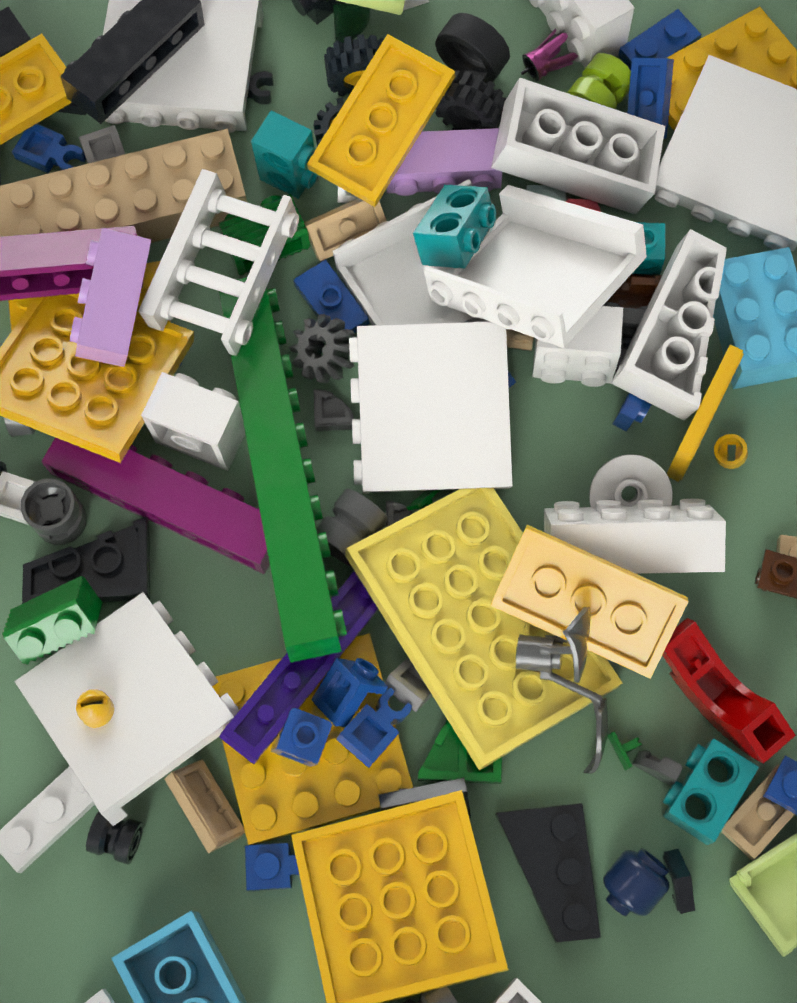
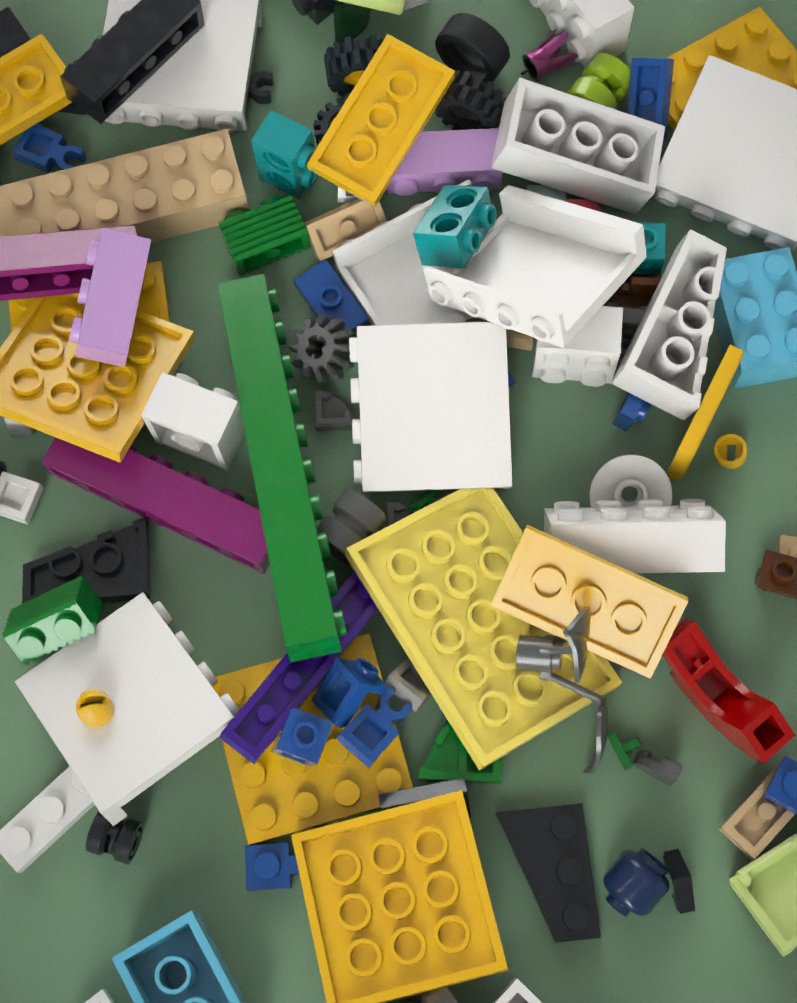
(53, 502): dark grey wheel -> none
(102, 144): light grey plate -> none
(194, 233): white fence -> none
(205, 805): tan plate -> none
(661, 39): blue plate -> none
(718, 797): teal brick -> none

